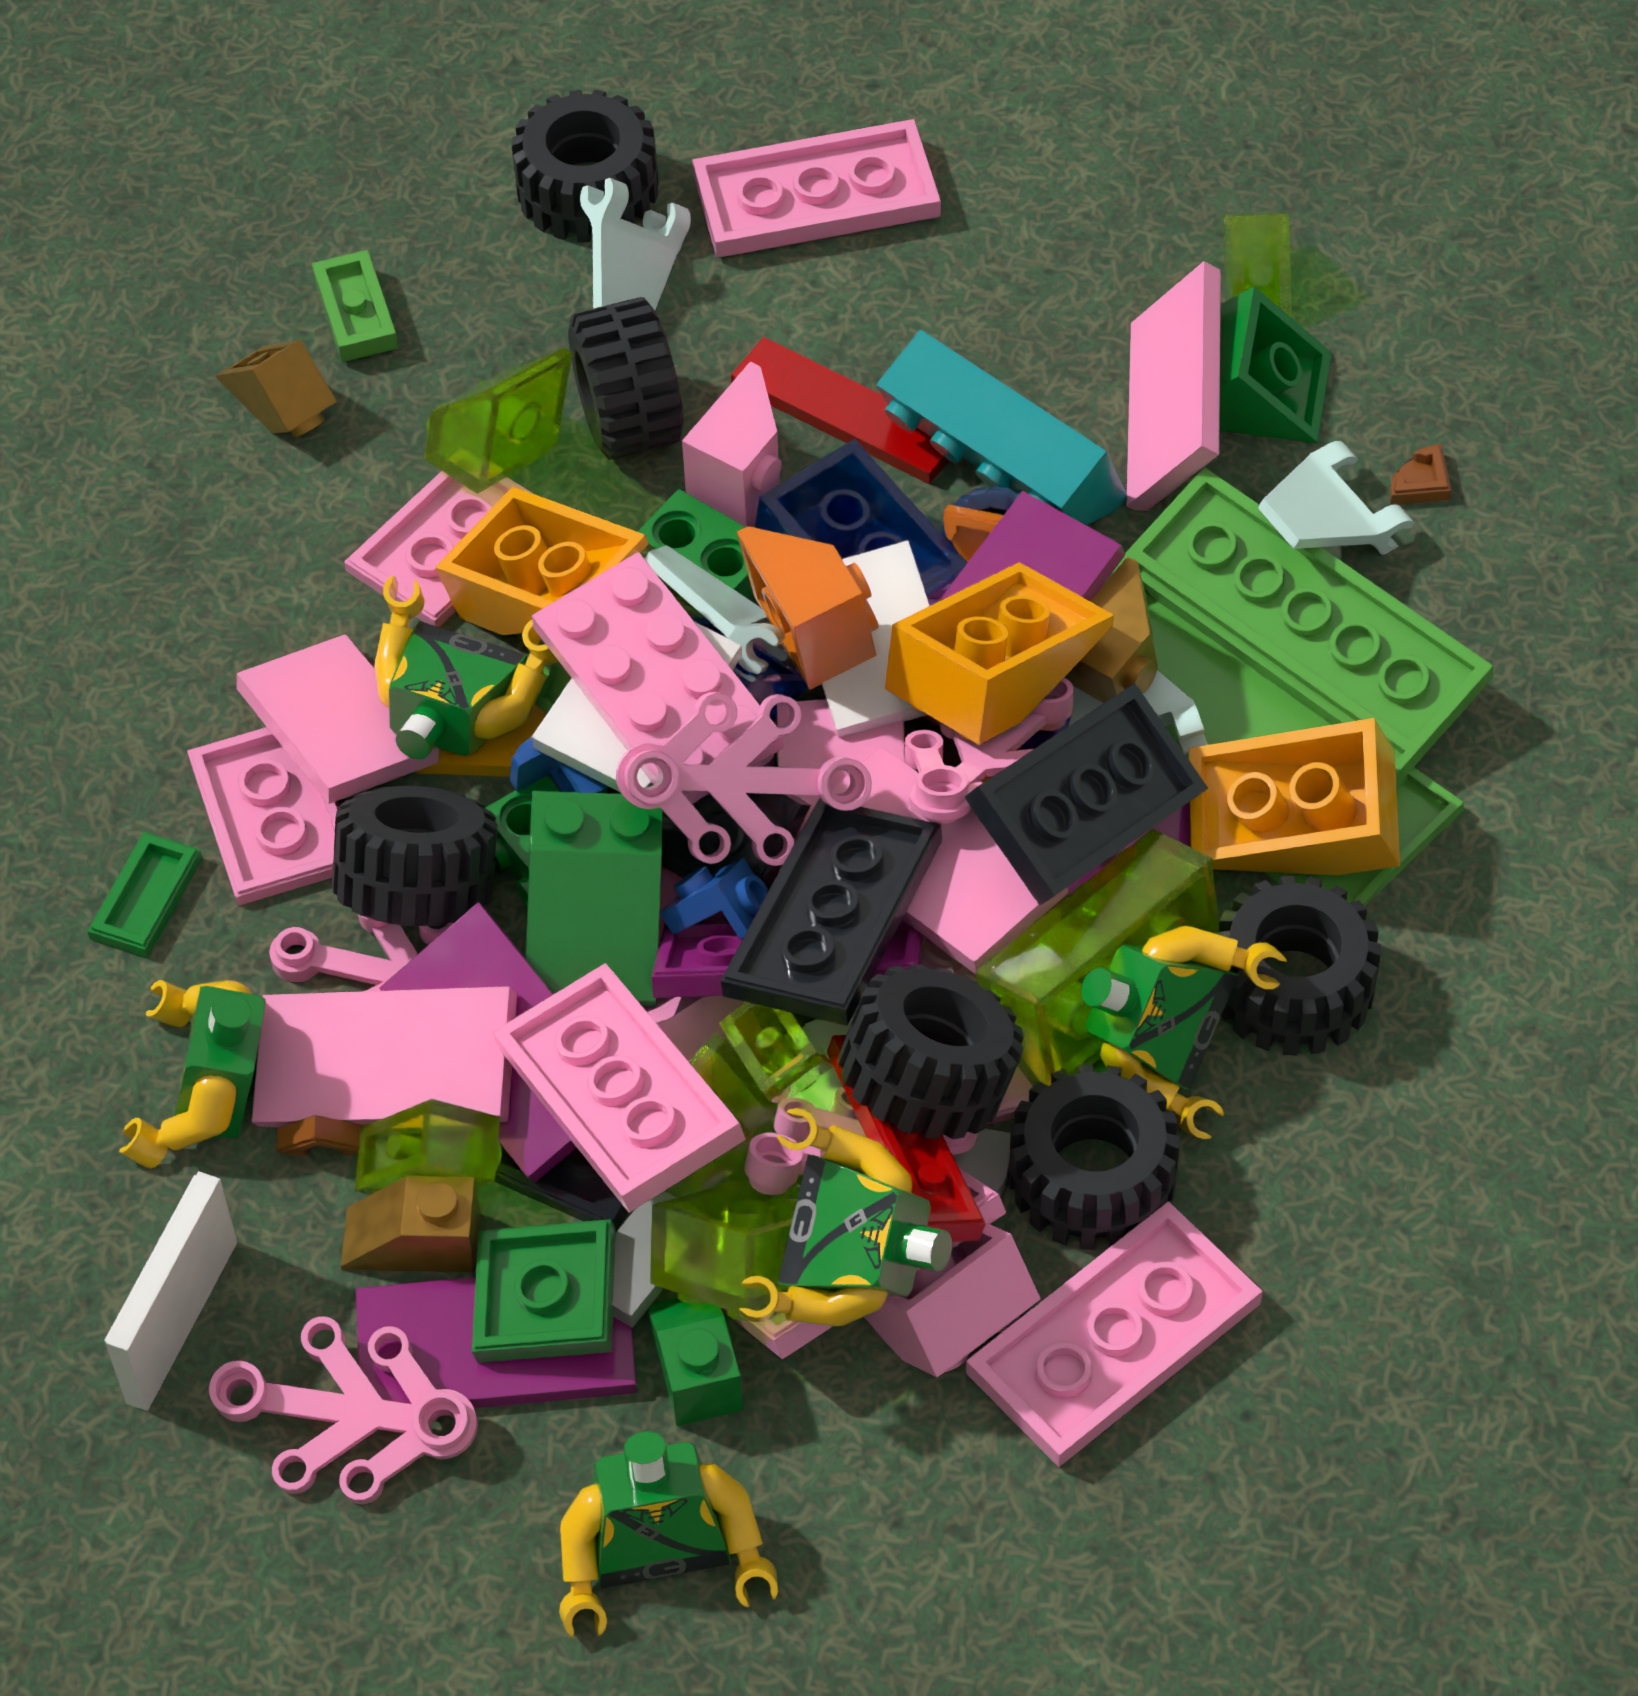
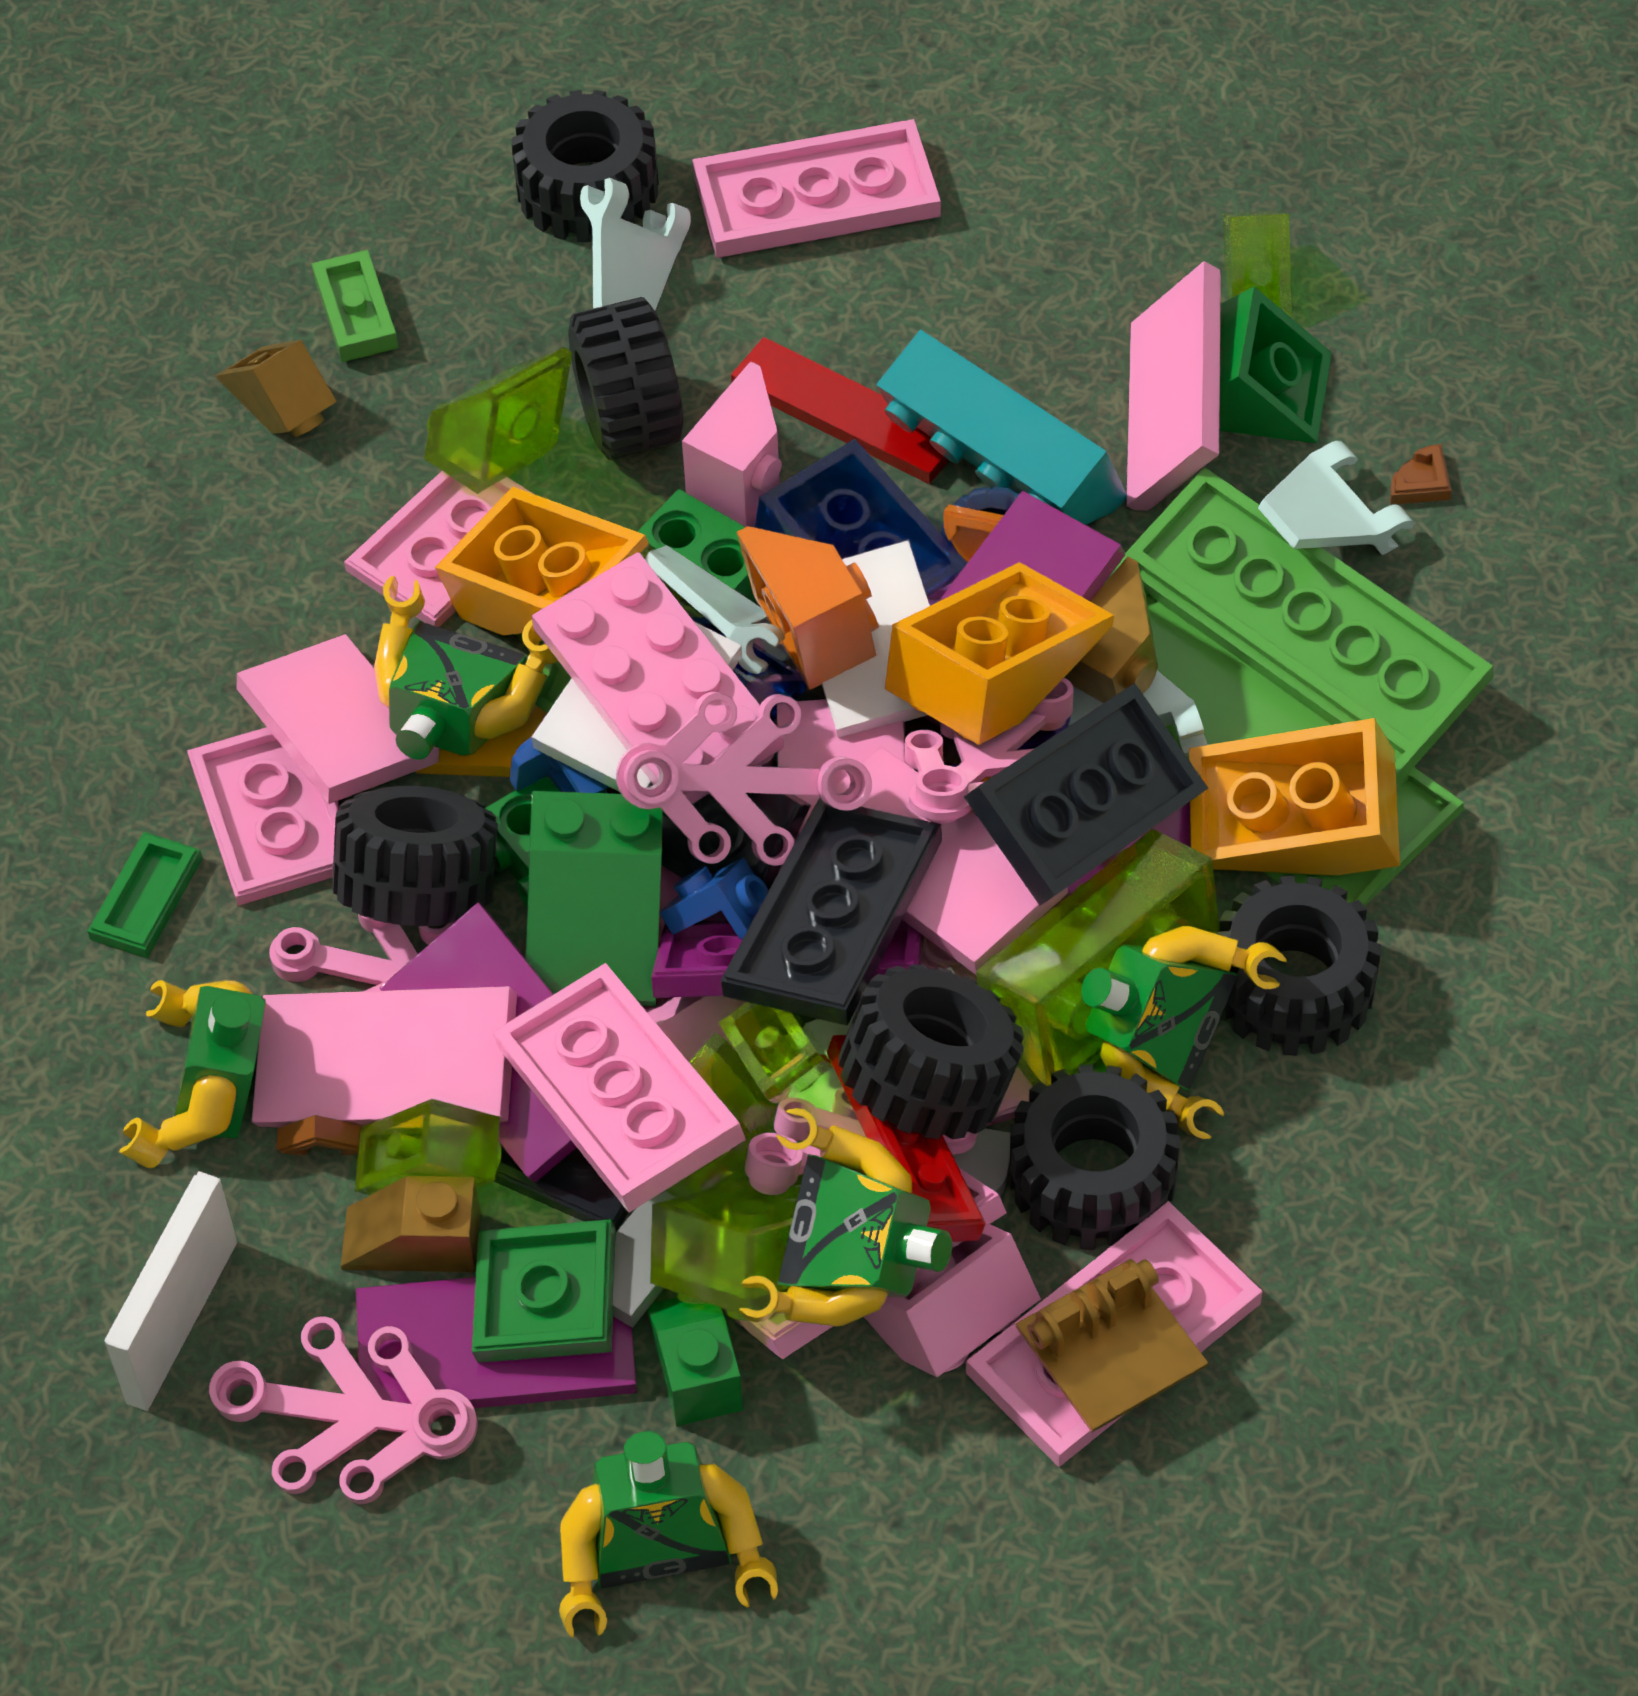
(1112, 1343): none -> pearl gold hinge

